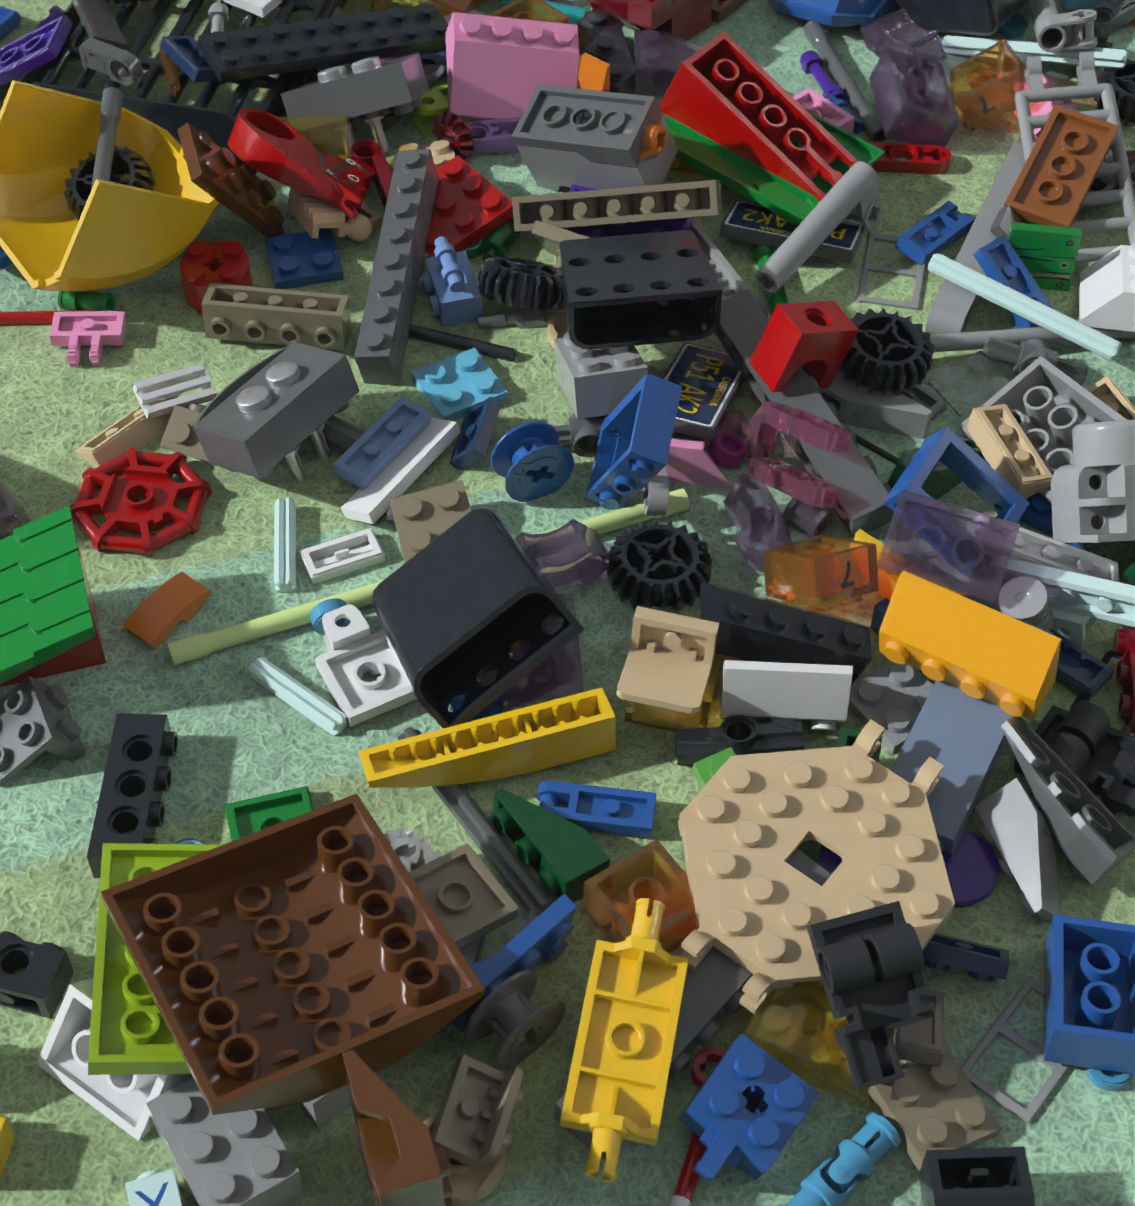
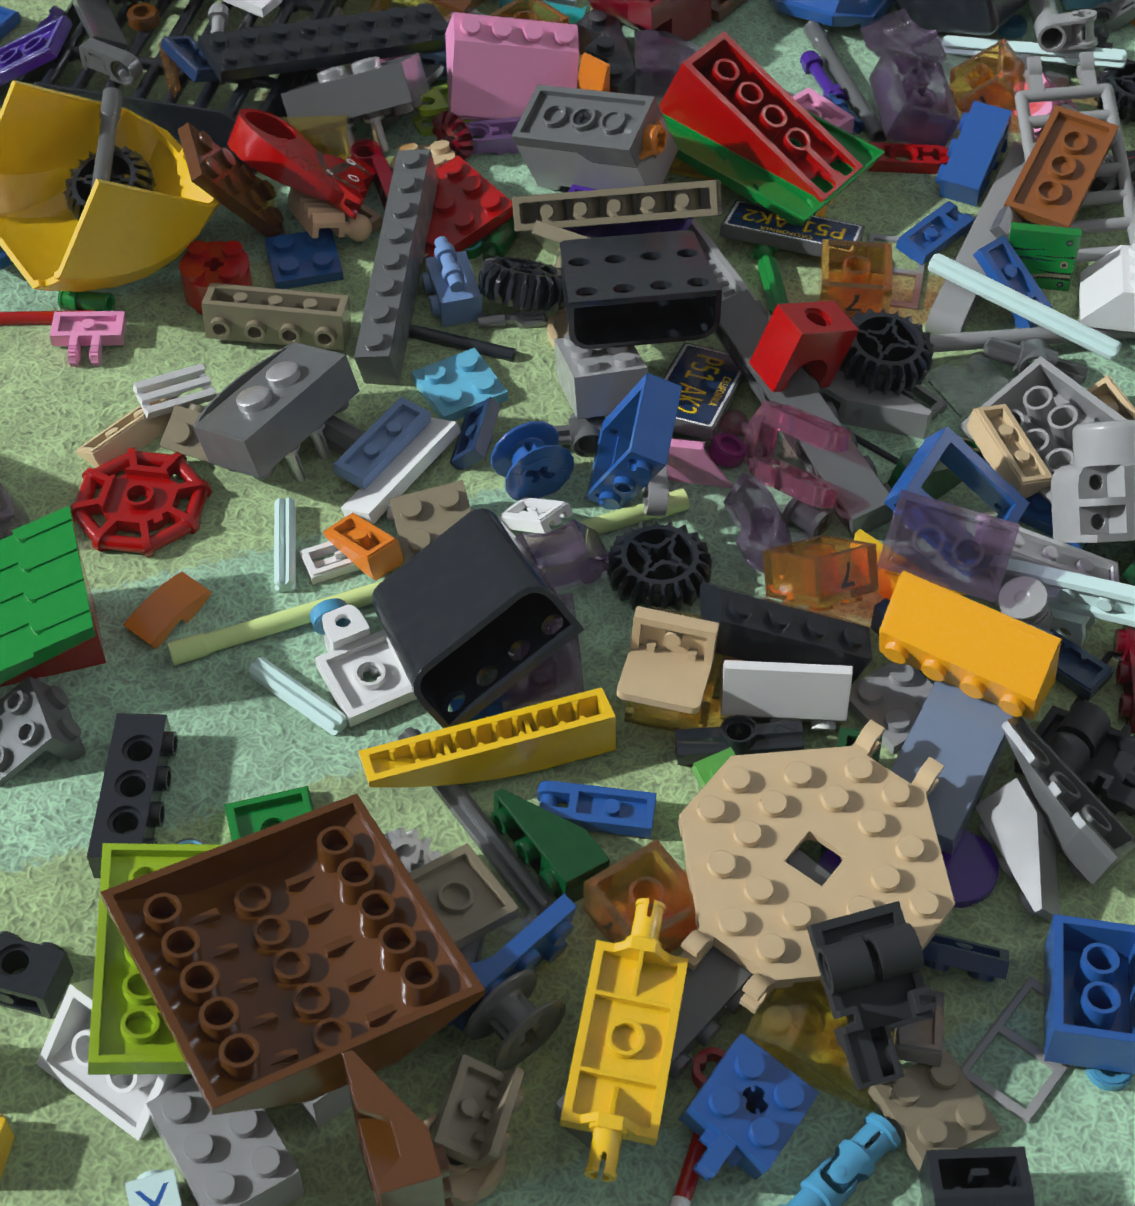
(143, 17): none -> reddish brown tile
(366, 545): none -> orange slope
(536, 515): none -> white tile
(852, 197): light grey axle -> none
(855, 275): none -> clear orange brick
(974, 153): none -> blue wedge

